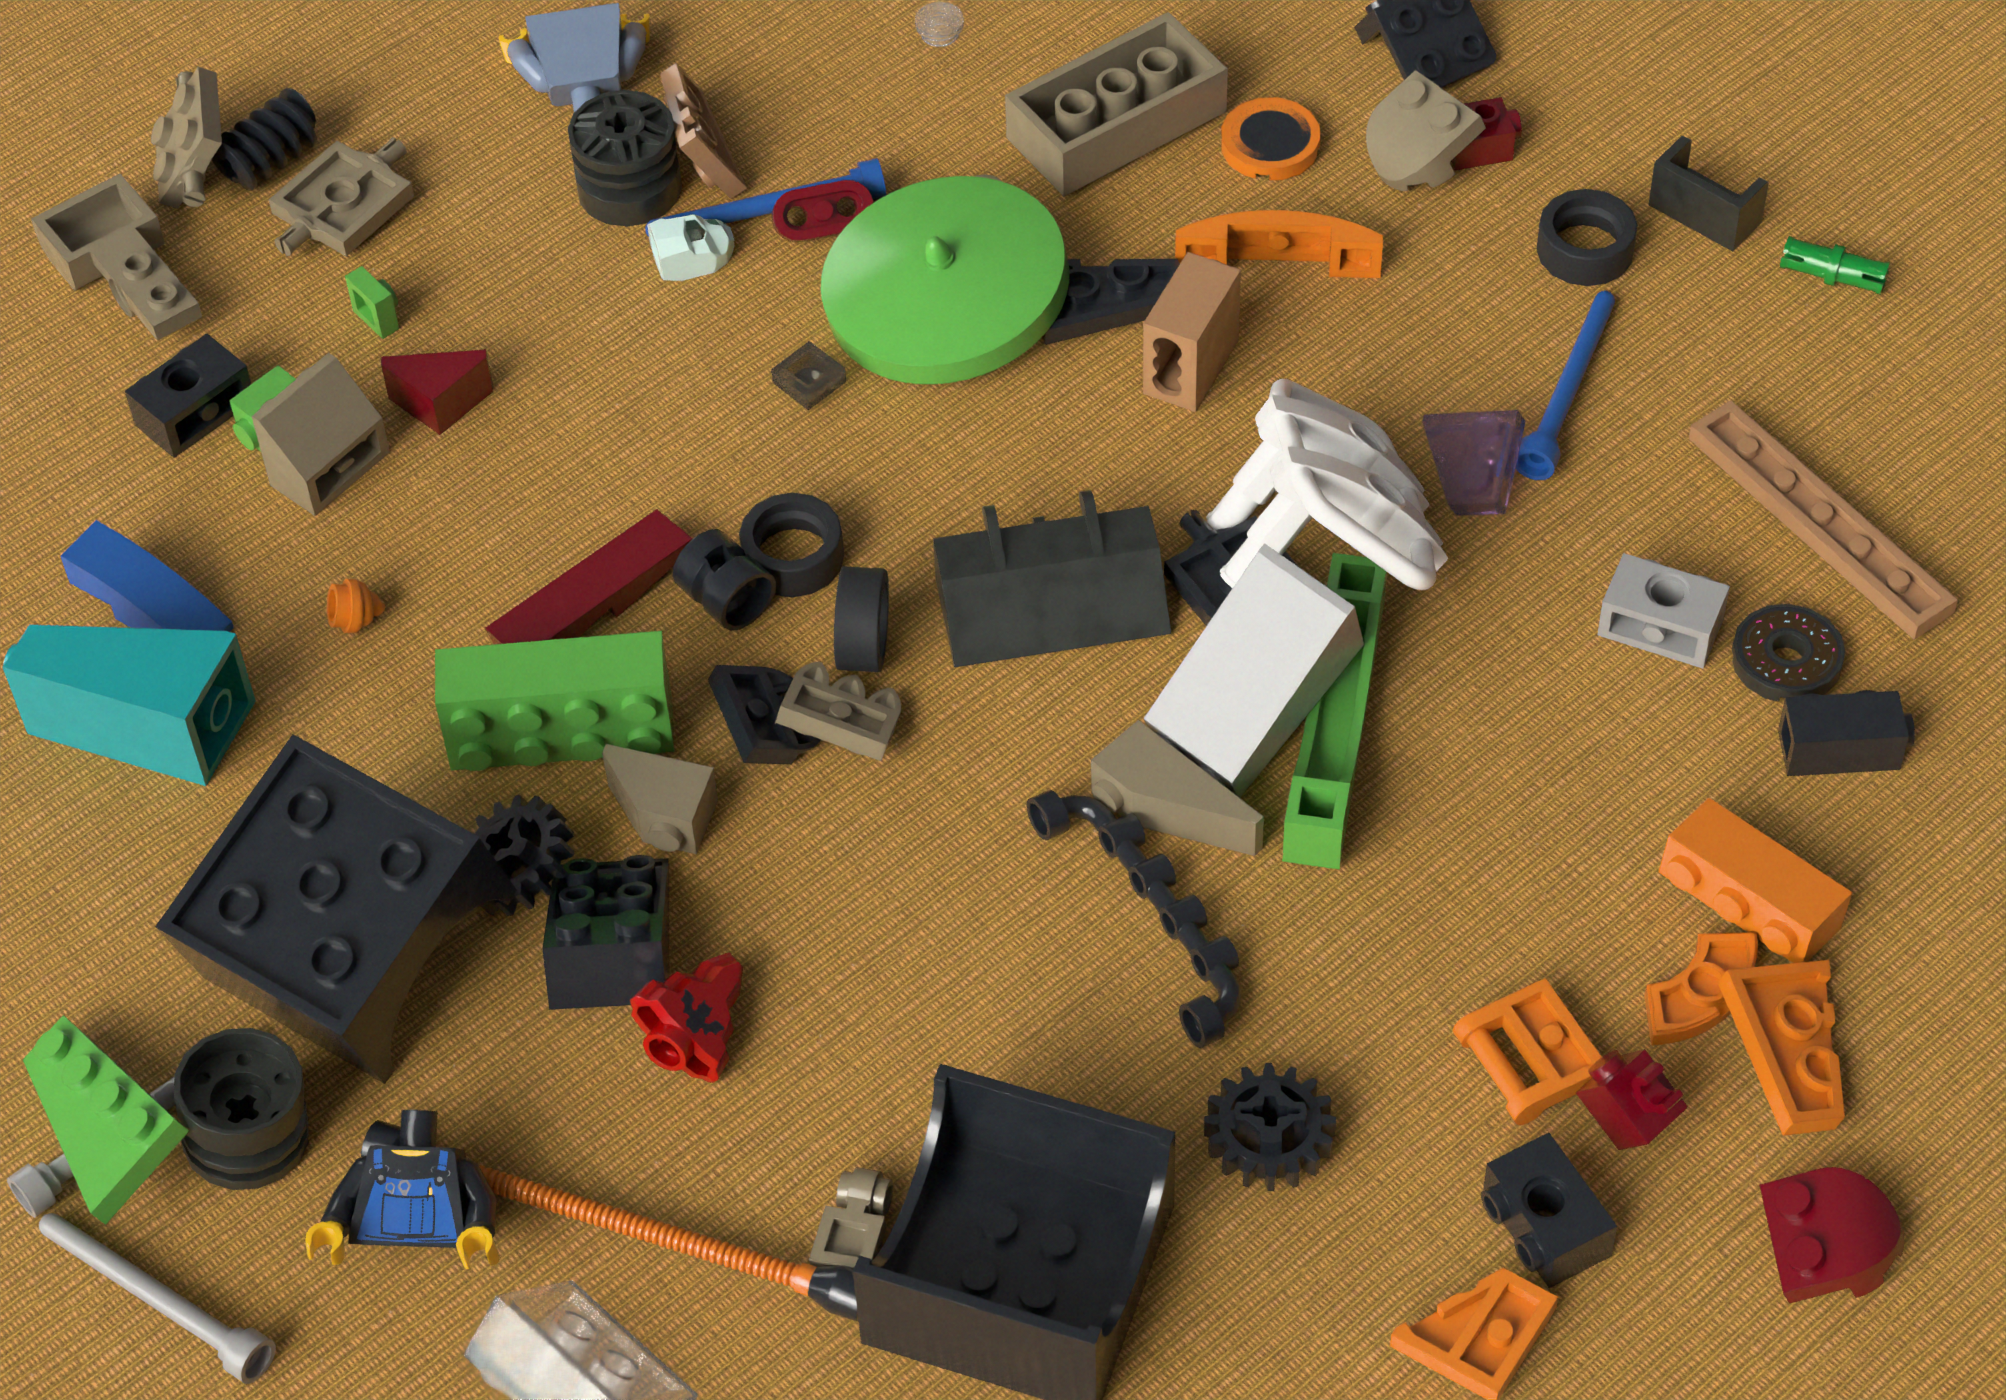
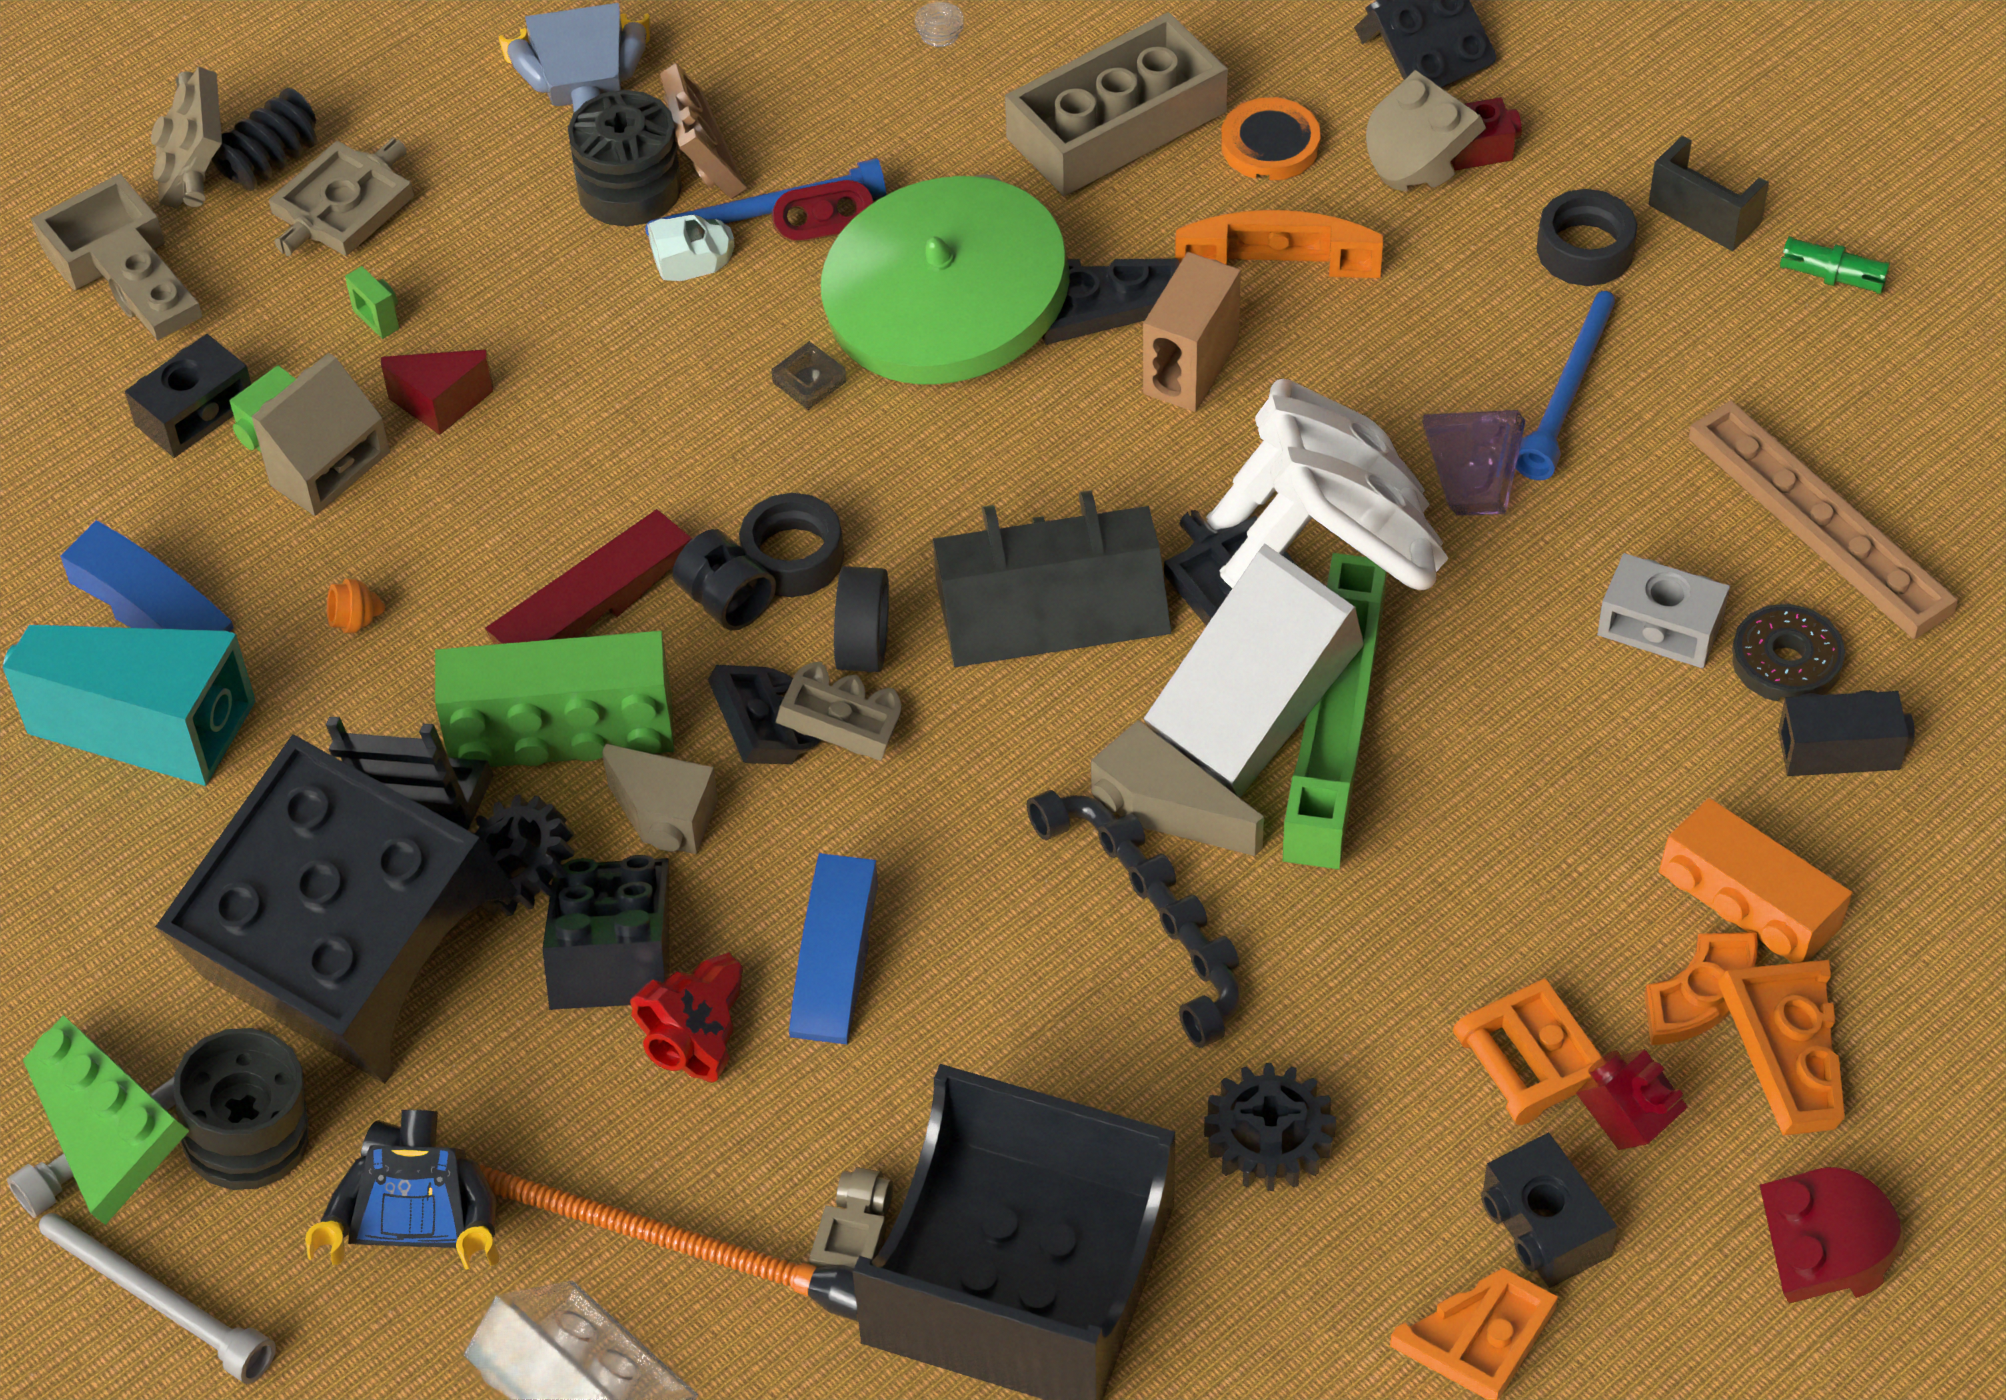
(417, 769): none -> black plate
(833, 948): none -> blue slope

